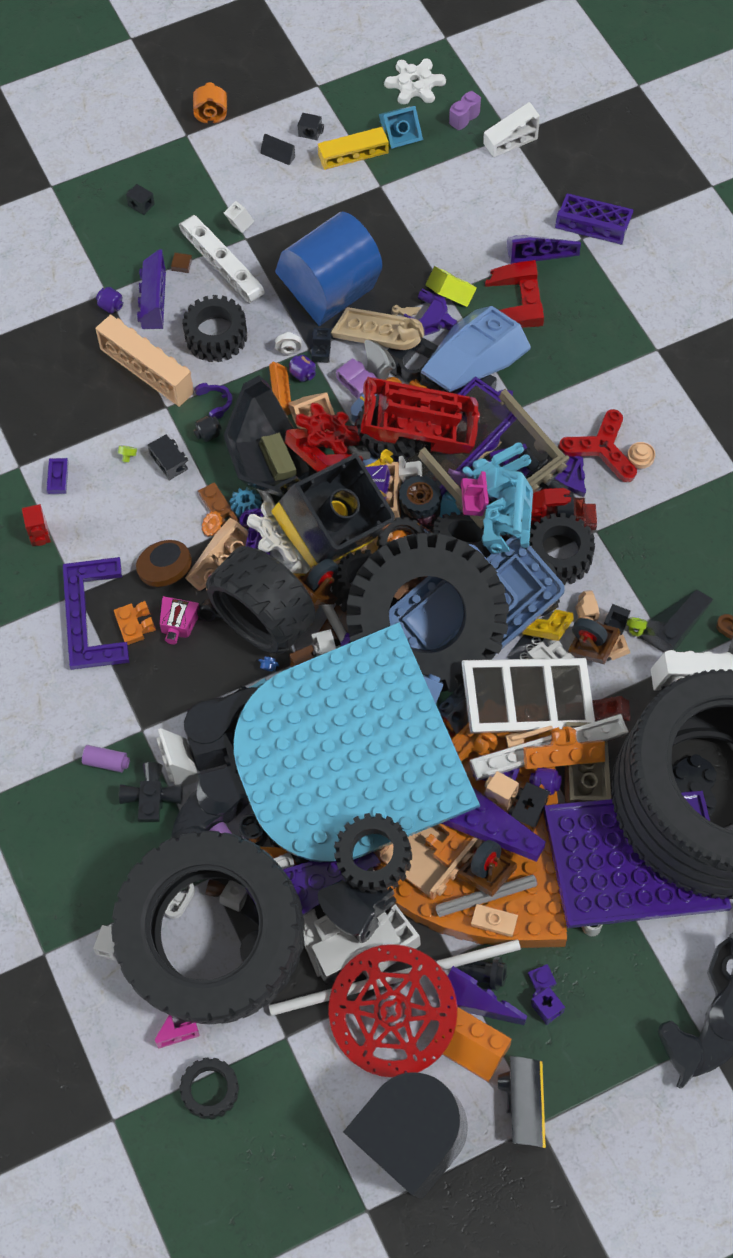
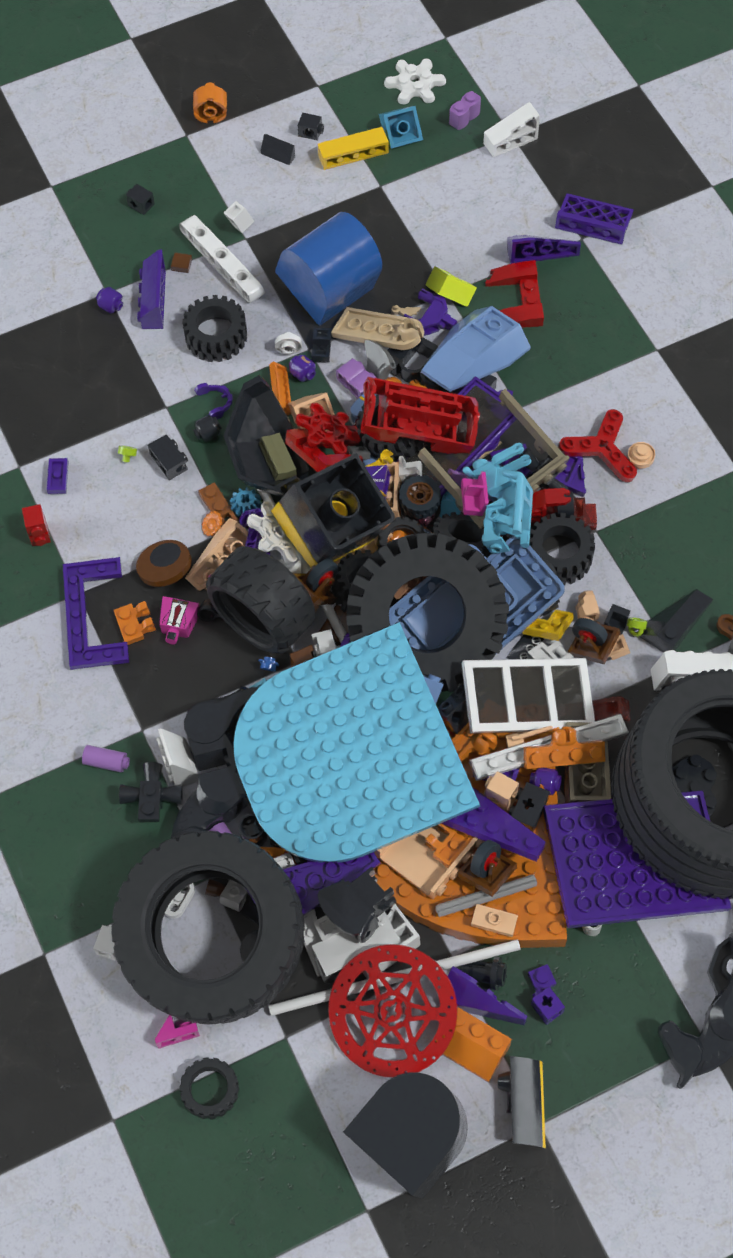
(145, 360): light nougat brick -> none
(381, 878): black tyre -> none

